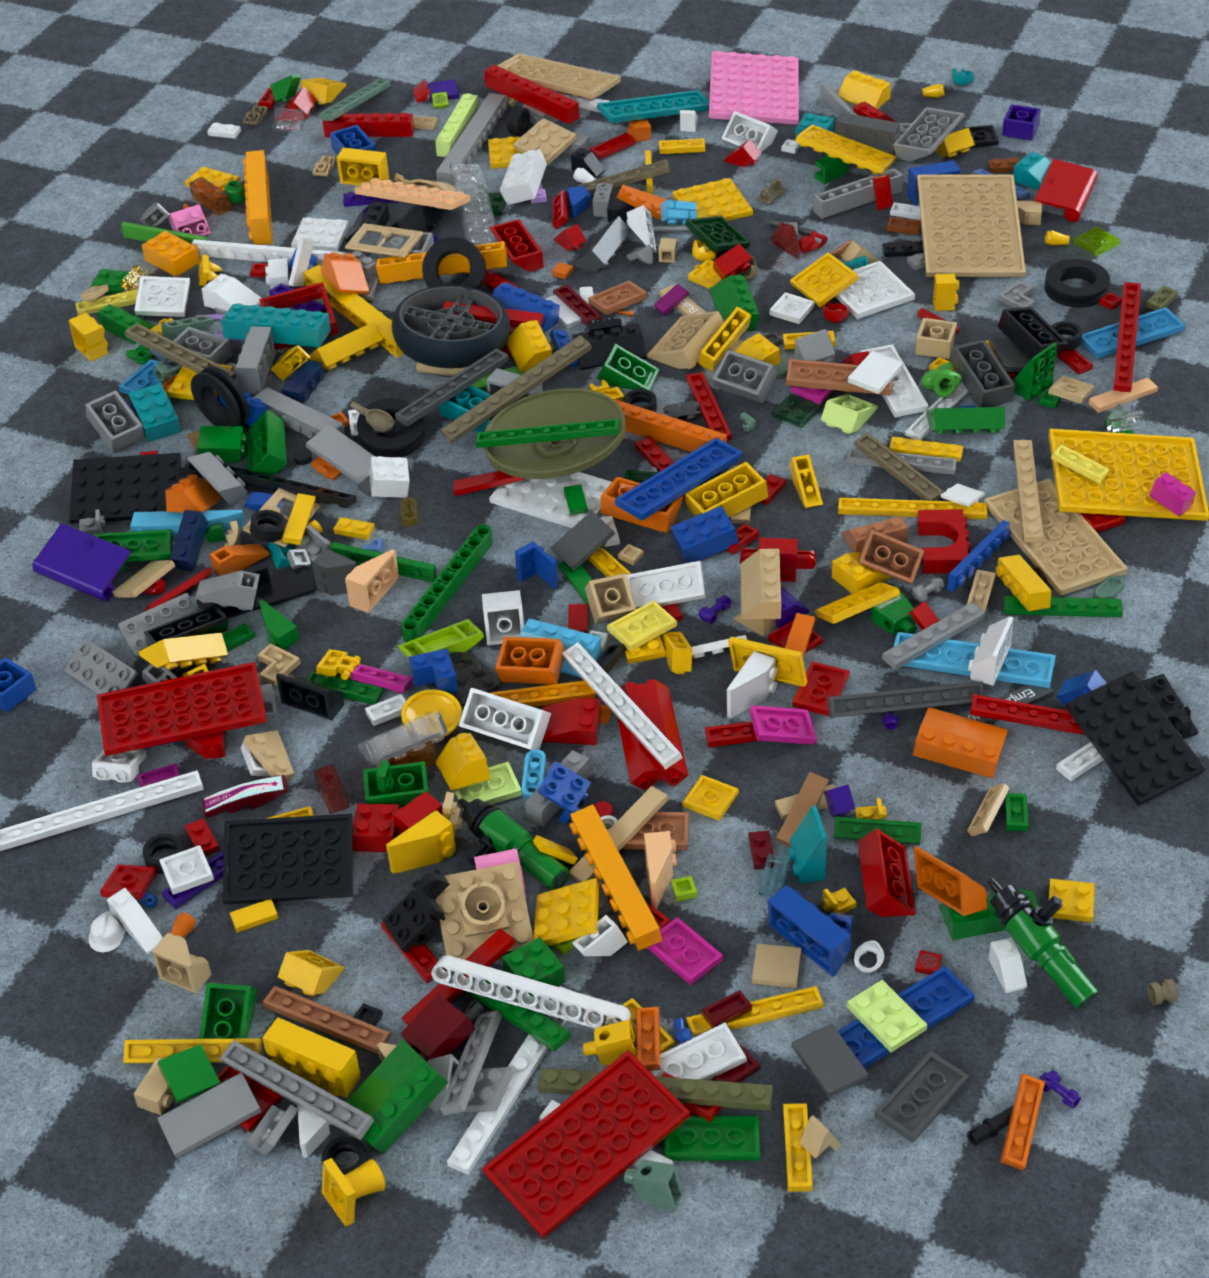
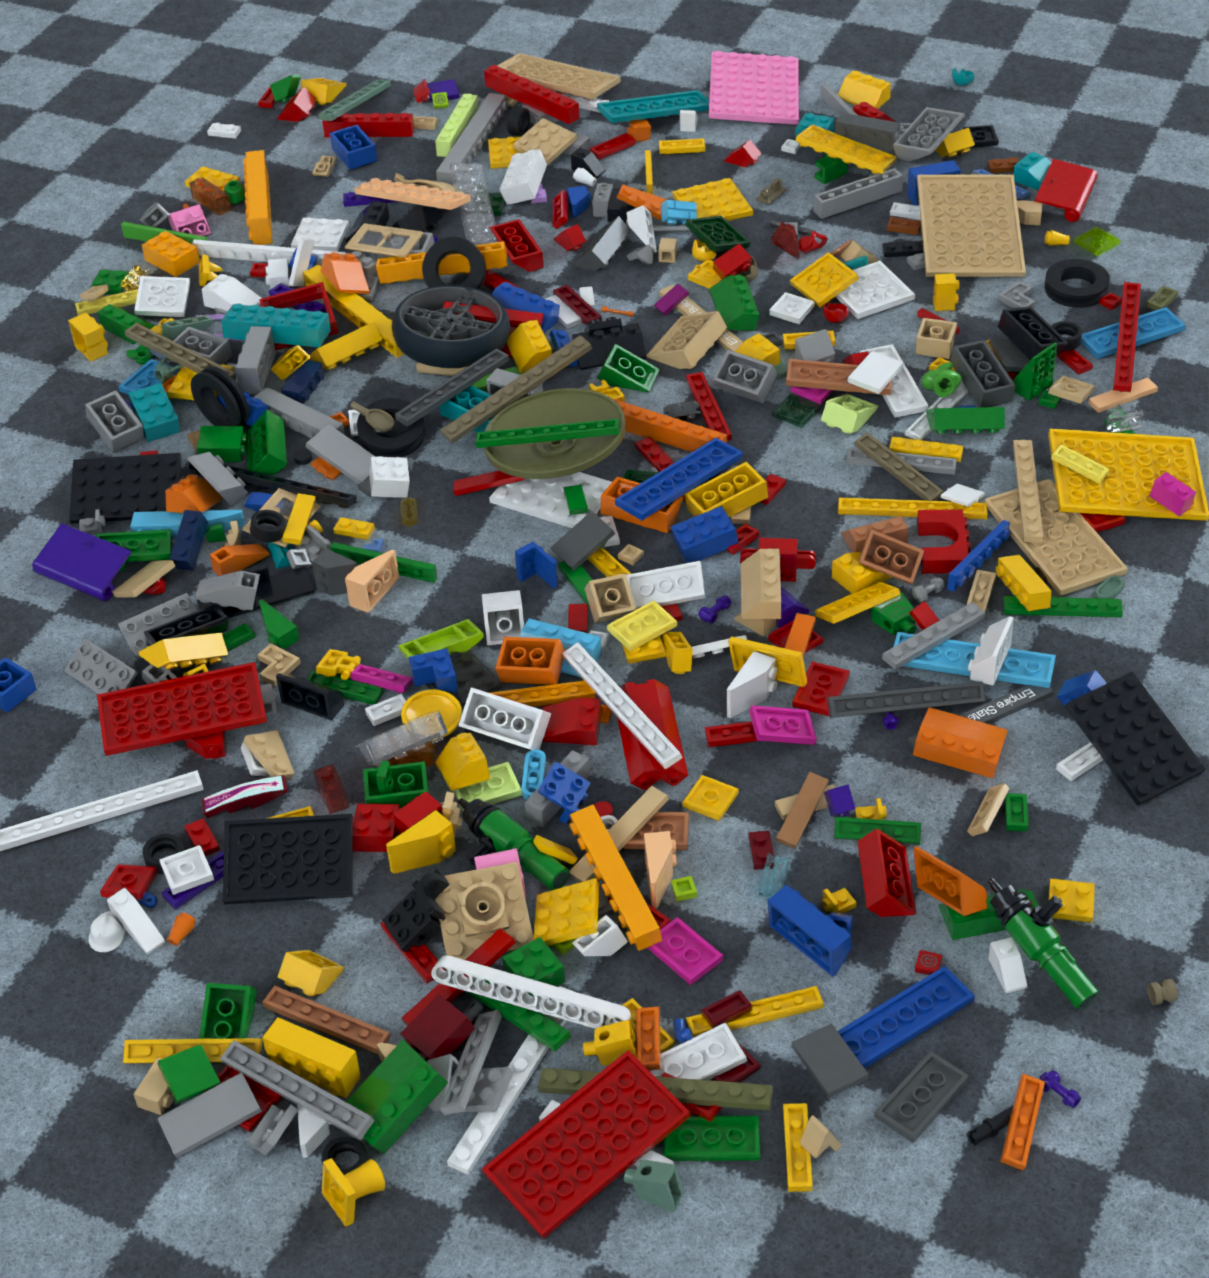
(118, 767): white plate -> none
(158, 775): magenta tile -> none
(178, 965): tan slope -> none
(181, 589): red tile -> none
(253, 915): yellow tile -> none
(256, 115): dark tan slope -> none
(288, 120): clear panel -> none
(361, 165): yellow brick -> none
(369, 1014): black tile -> none
(447, 583): green beam -> none
(562, 270): orange tile -> none
(611, 656): black tile -> none
(617, 297): nougat plate -> none
(630, 176): dark tan tile -> none
(642, 395): black tyre -> none
(724, 339): yellow brick -> none
(743, 128): white slope -> none
(749, 422): sand green arm -> none
(776, 965): tan tile -> none
(805, 481): yellow slope -> none
(809, 849): teal slope -> none
(869, 946): white piece -> none
(882, 192): red plate -> none
(886, 1016): yellowish green plate -> none
(934, 91): yellow cone -> none
(1021, 122): dark purple brick -> none
(1024, 714): red plate -> none
(1171, 705): black plate -> none

